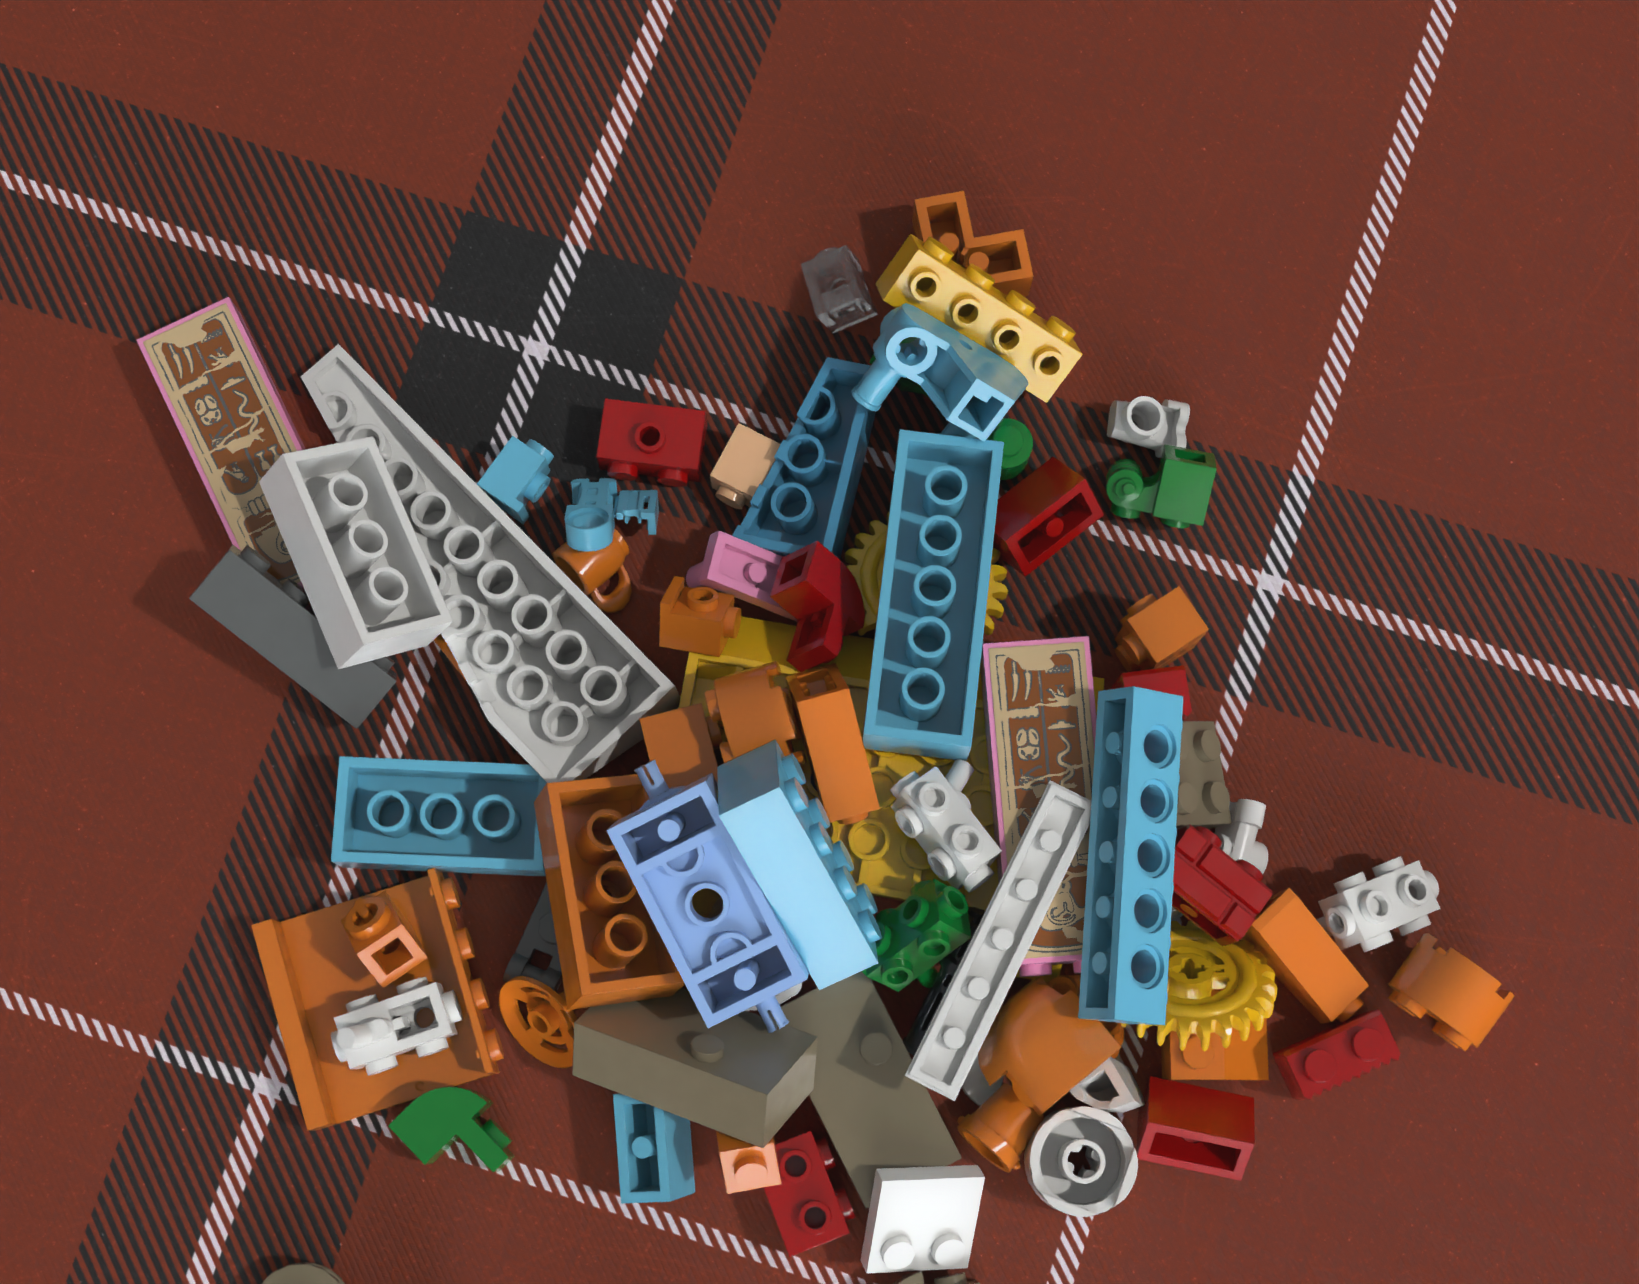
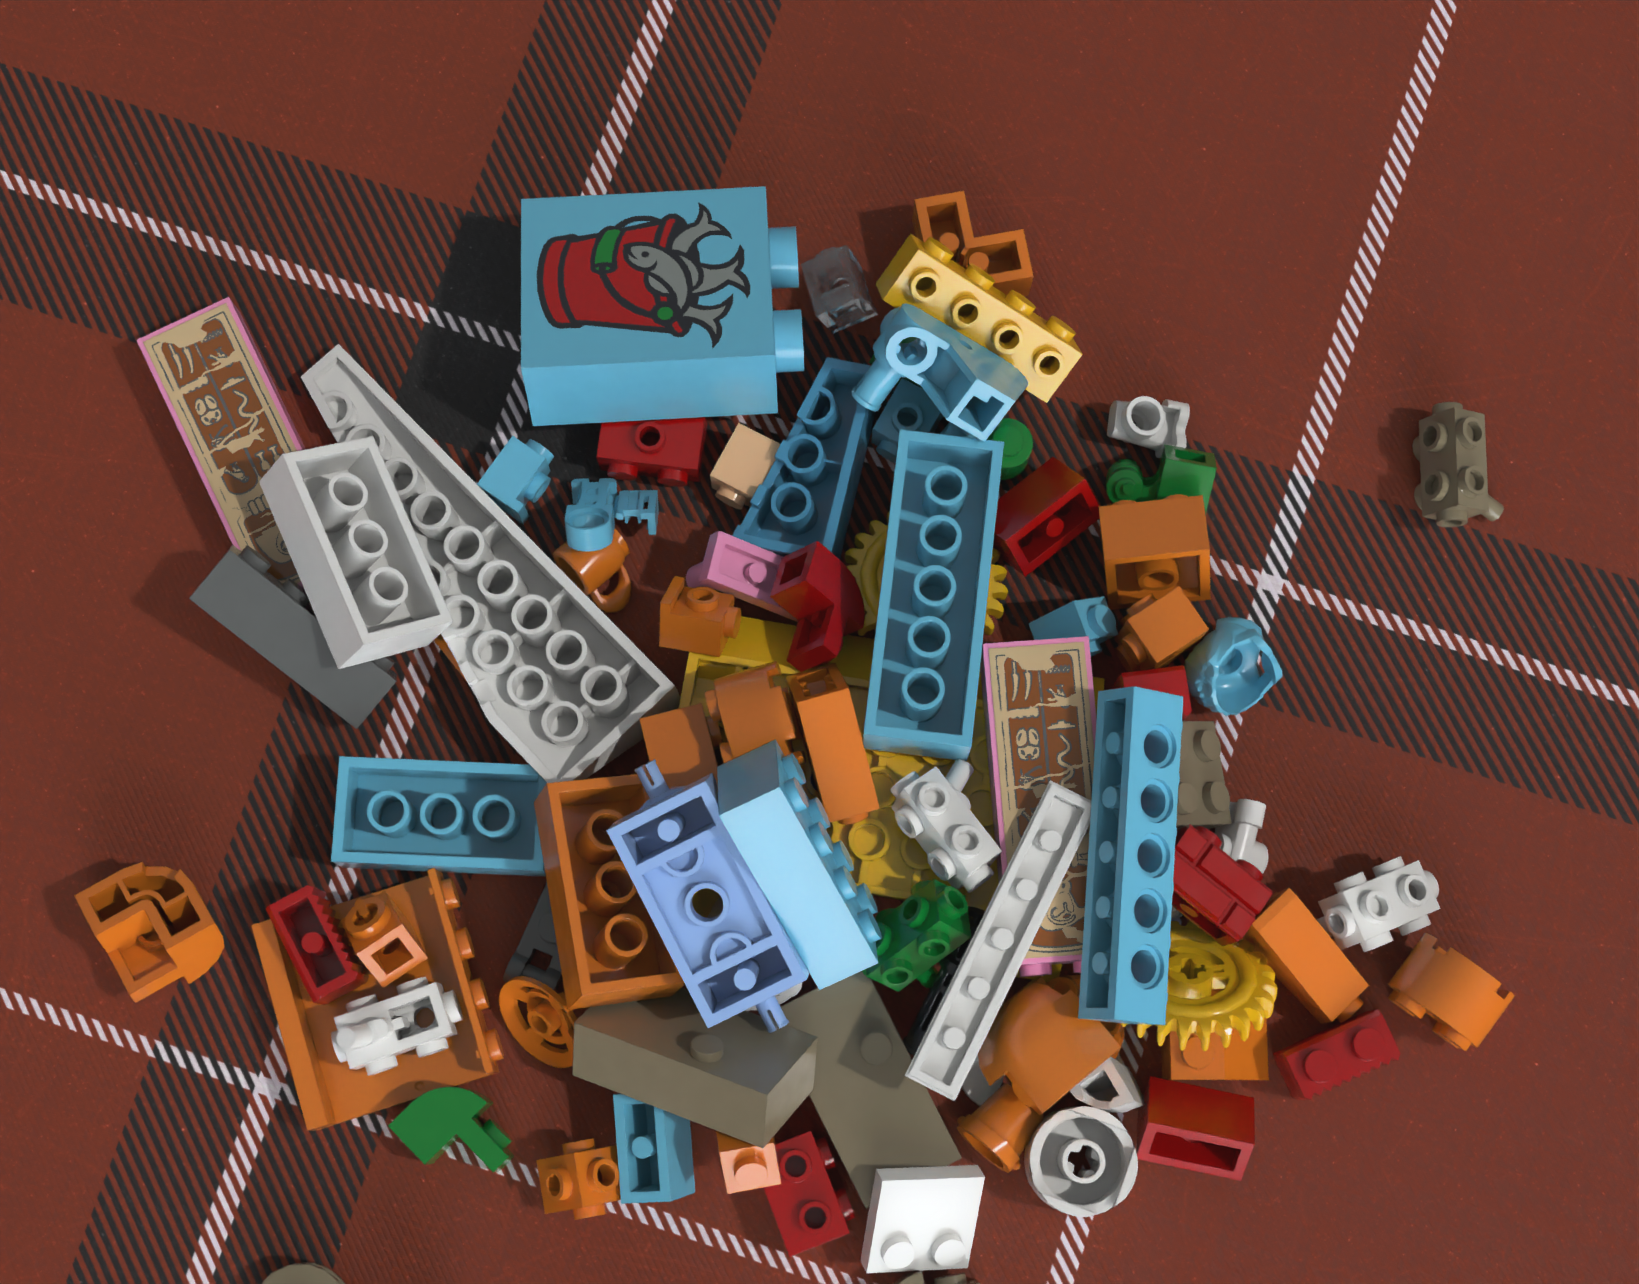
(152, 927): none -> orange brick
(317, 944): none -> red brick
(580, 1179): none -> orange brick
(655, 306): none -> medium azure brick
(906, 410): none -> medium azure brick
(1078, 619): none -> medium azure brick
(1155, 549): none -> orange slope
(1224, 667): none -> medium azure hair
(1453, 466): none -> dark tan brick

